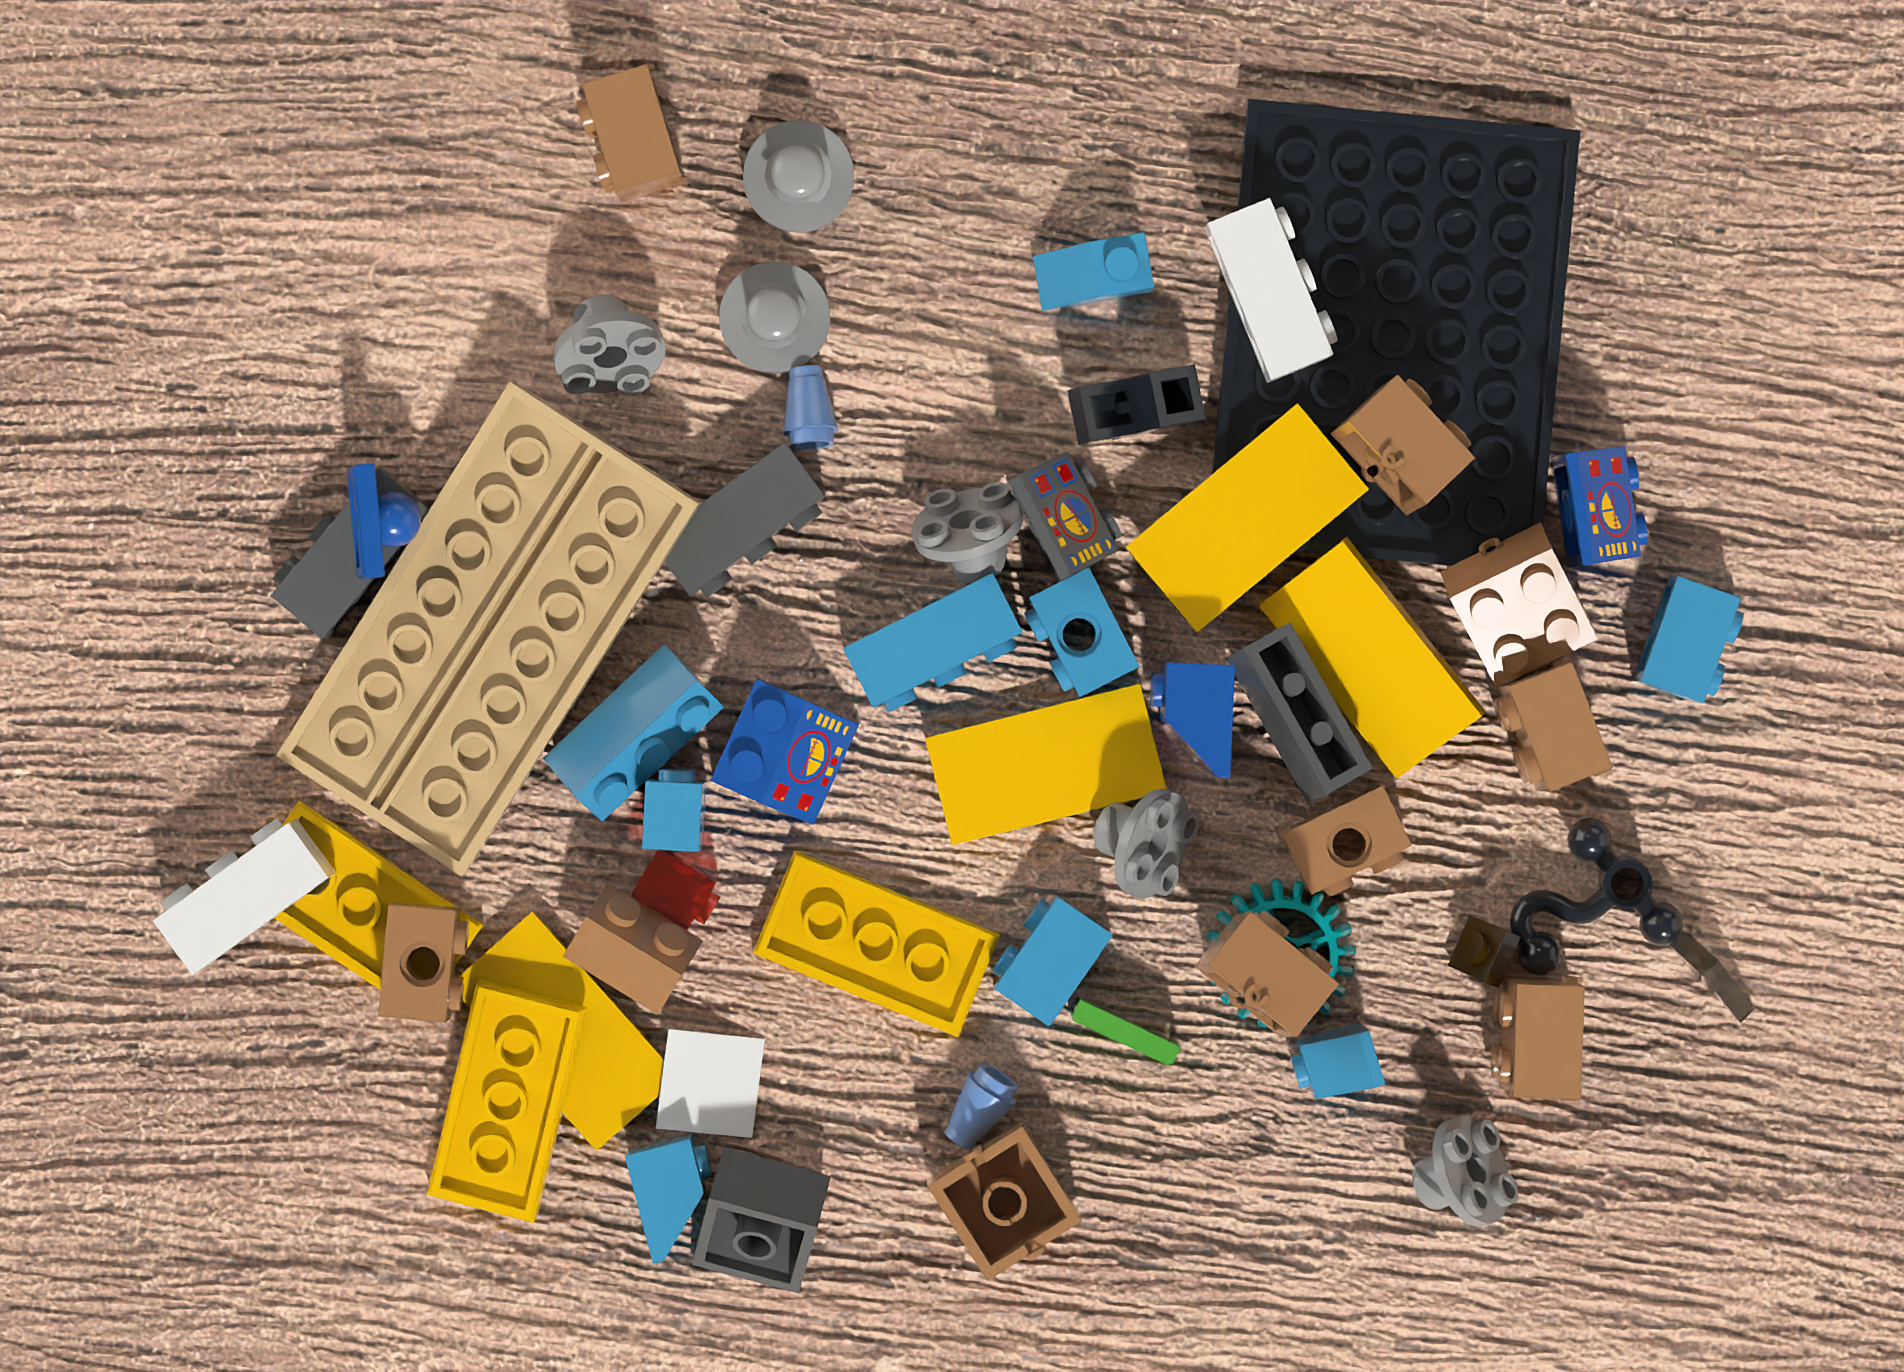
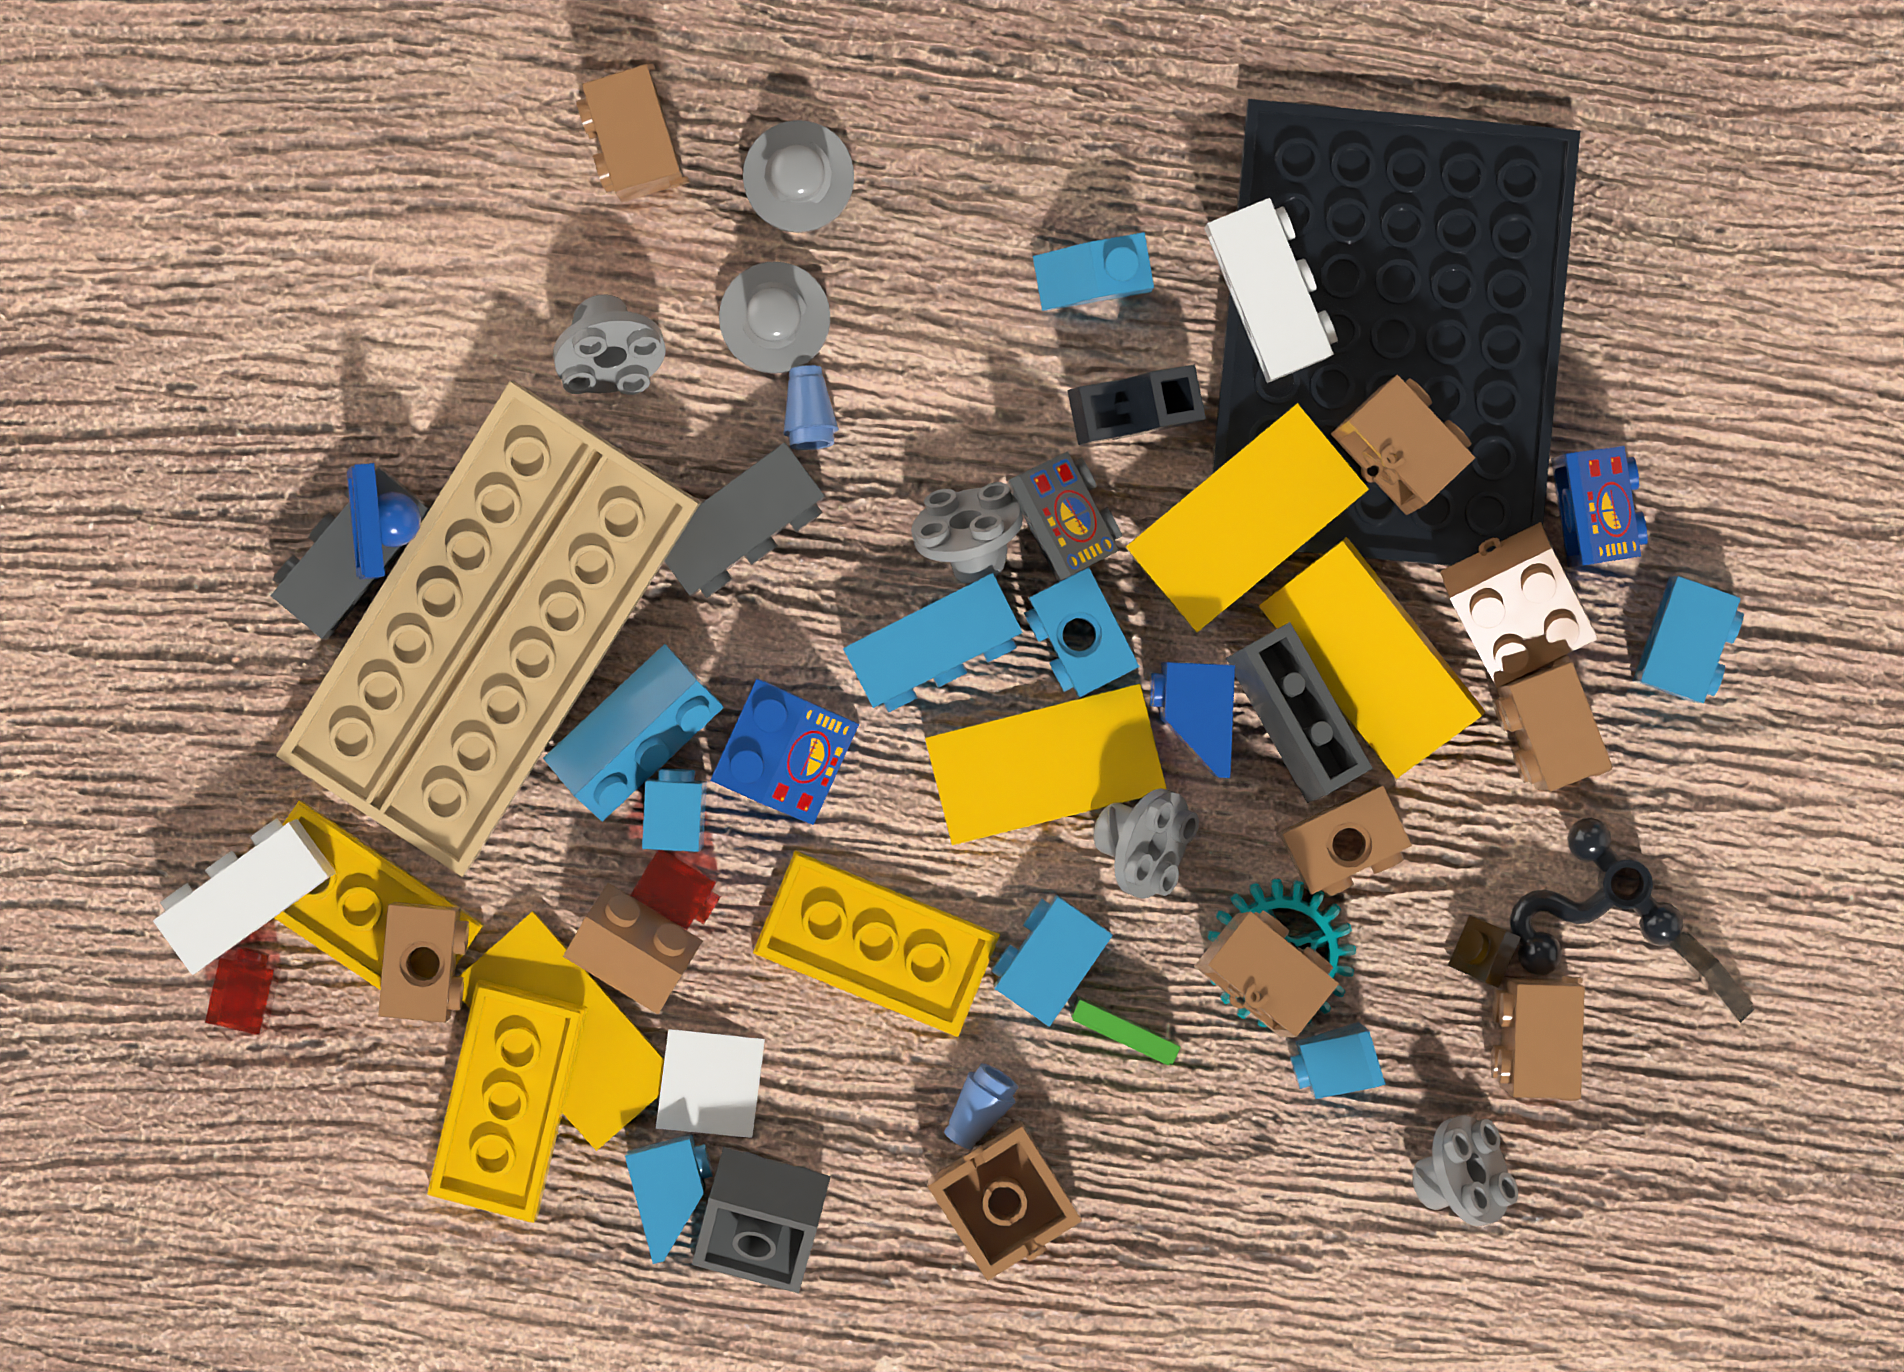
(243, 991): none -> clear red brick

